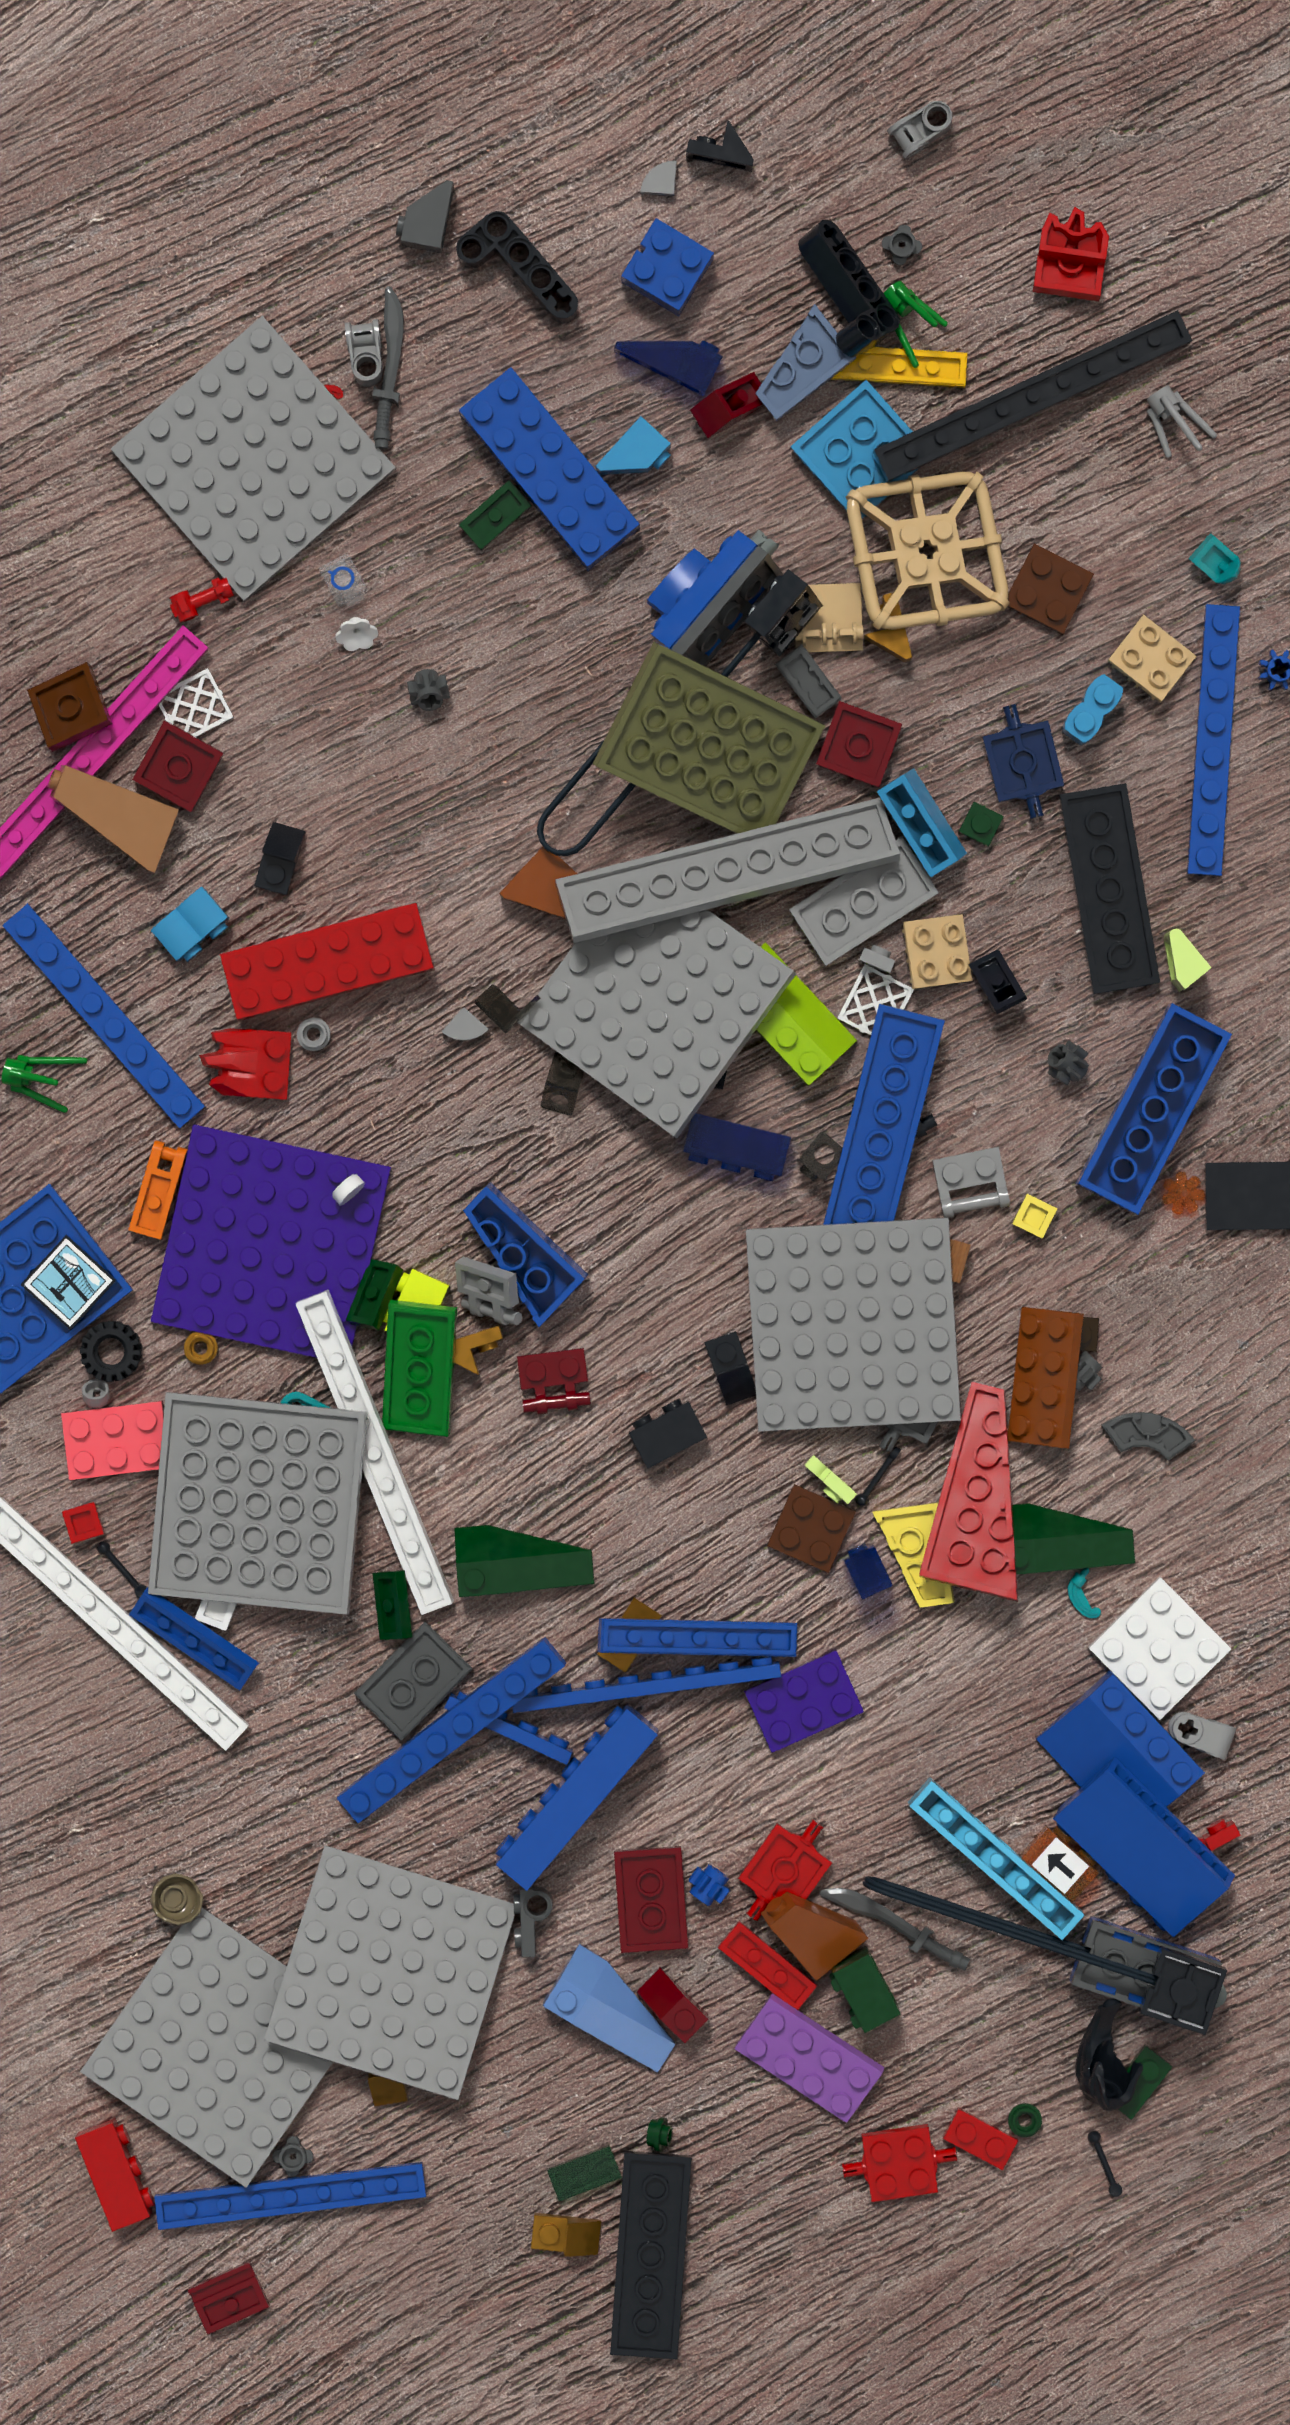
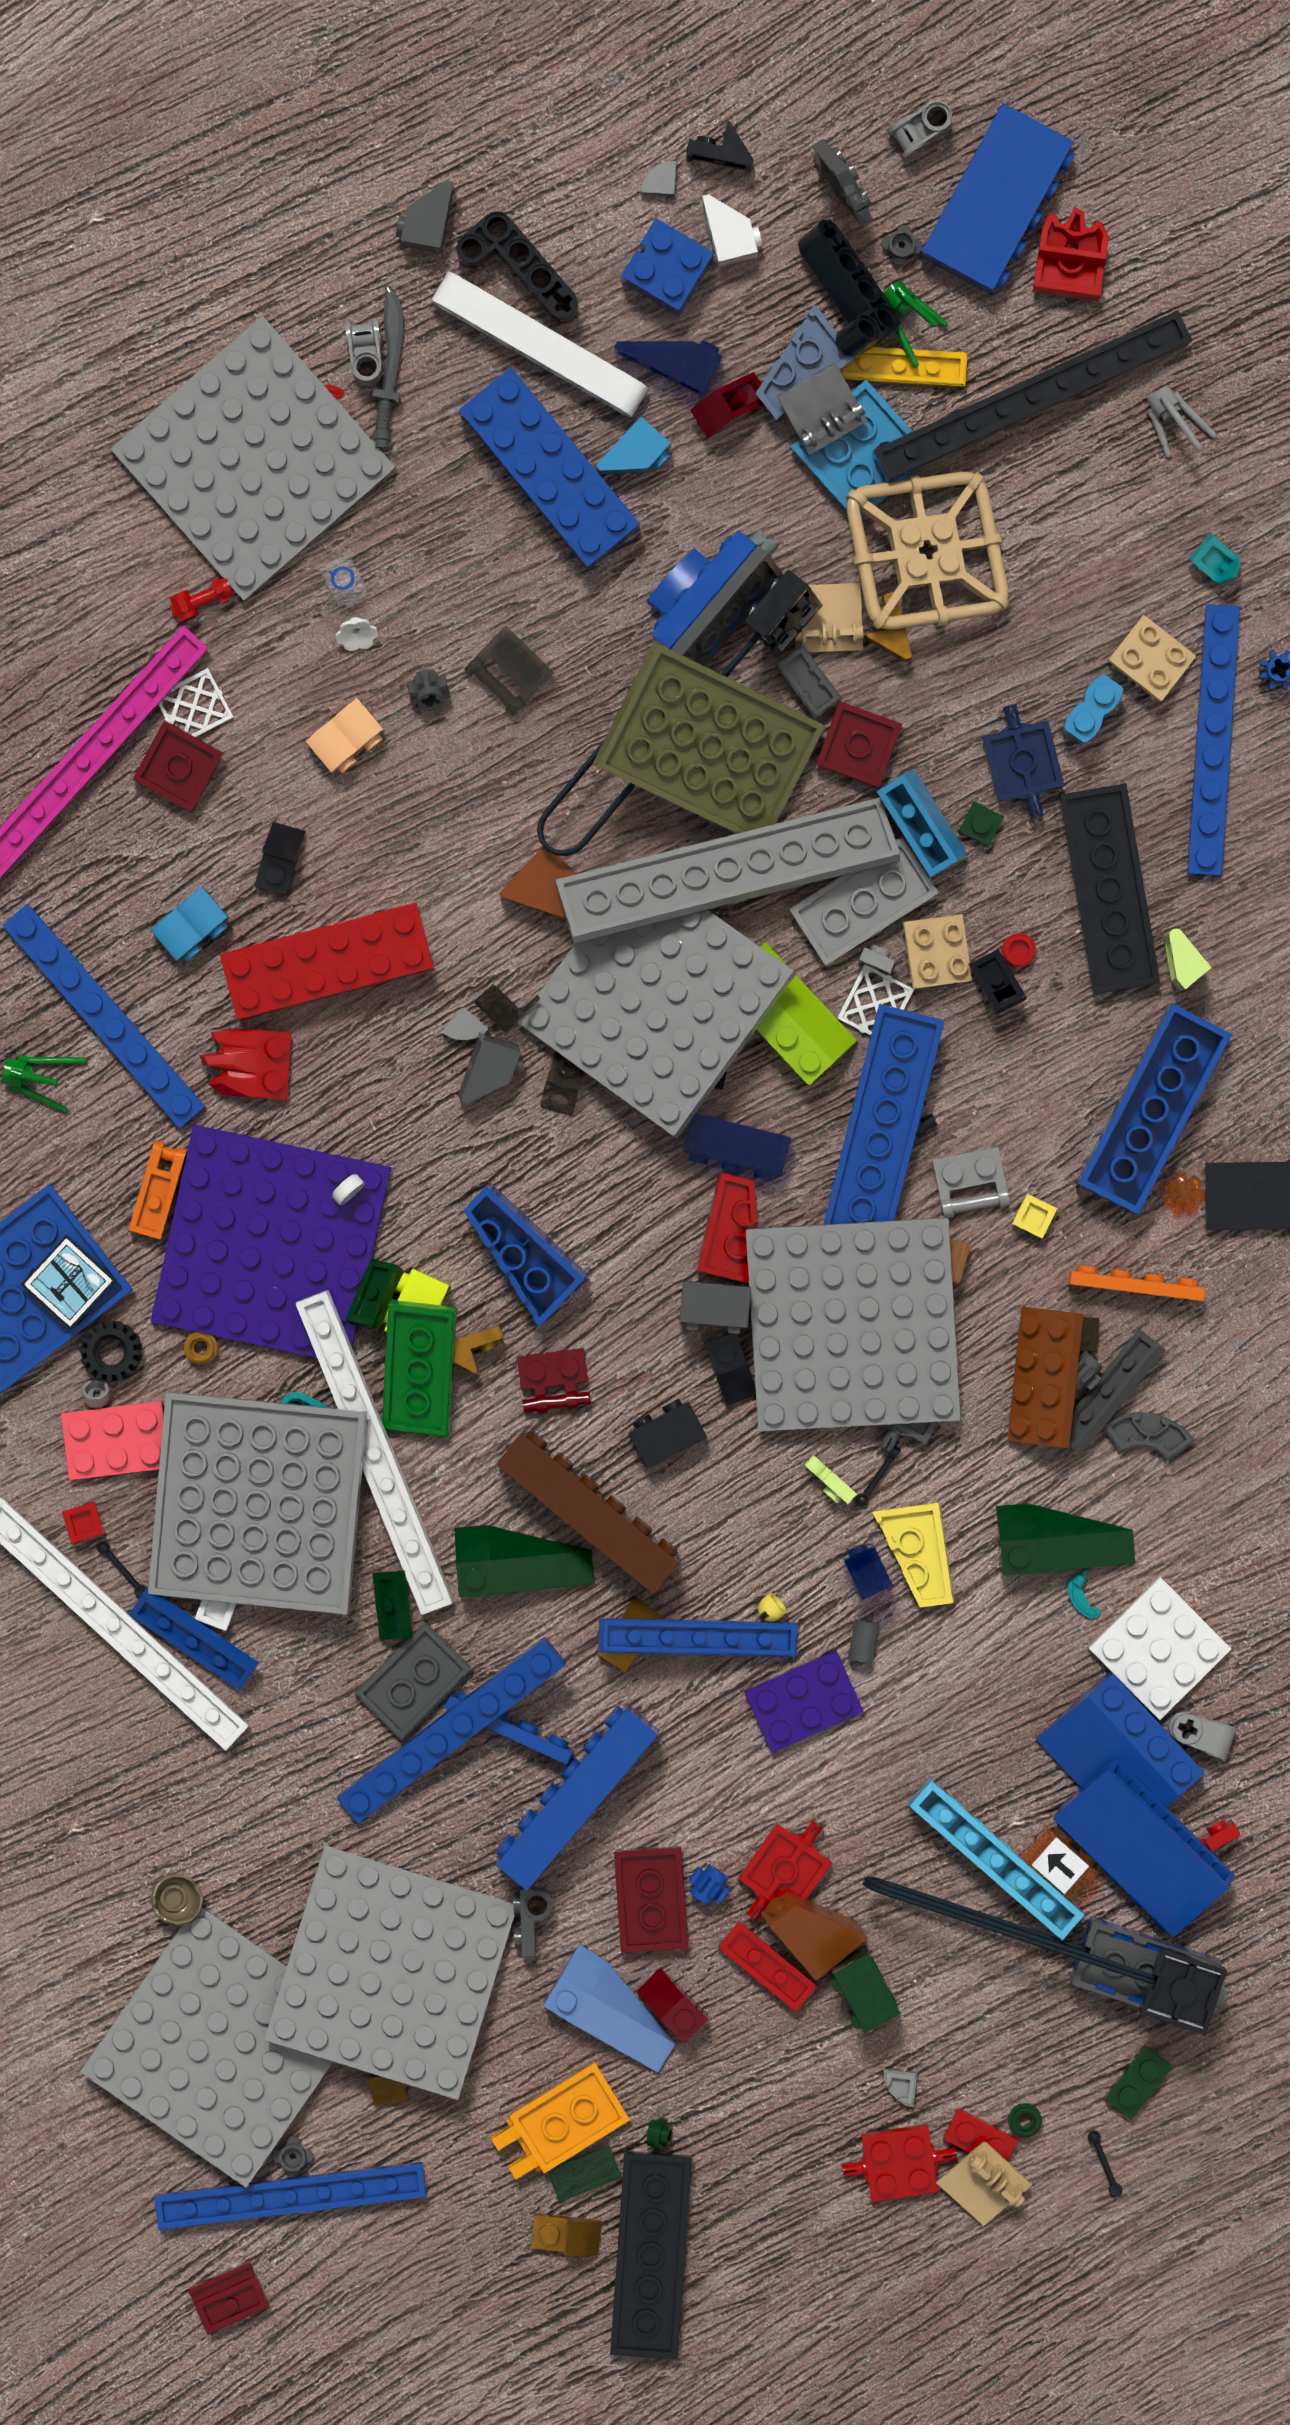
(69, 706): reddish brown plate -> none
(115, 2174): red brick -> none
(120, 816): medium nougat slope -> none
(302, 1034): light grey plate -> none
(345, 737): none -> light nougat brick
(486, 1285): light grey plate -> none
(489, 1067): none -> dark grey slope
(495, 515): dark green plate -> none
(517, 662): none -> clear smoke plate
(539, 344): none -> white beam
(562, 2121): none -> light orange tile
(588, 1512): none -> reddish brown brick
(661, 1682): blue plate -> none
(715, 1305): none -> dark grey container
(724, 1240): none -> red wing
(730, 233): none -> white slope
(773, 1607): none -> light yellow hinge
(809, 2058): medium lavender plate -> none
(811, 1528): reddish brown plate -> none
(814, 1169): clear smoke bracket -> none
(822, 408): none -> flat silver hinge
(843, 181): none -> dark grey plate
(863, 1640): none -> dark grey piece
(866, 1906): dark grey sword -> none
(901, 2085): none -> light grey tile
(973, 1522): wing -> none
(984, 2183): none -> tan hinge
(998, 199): none -> blue brick
(1018, 950): none -> red tile
(1048, 589): reddish brown plate -> none
(1067, 1062): dark grey gear -> none
(1097, 2067): black hair -> none
(1114, 1388): none -> dark grey plate
(1122, 1281): none -> orange plate

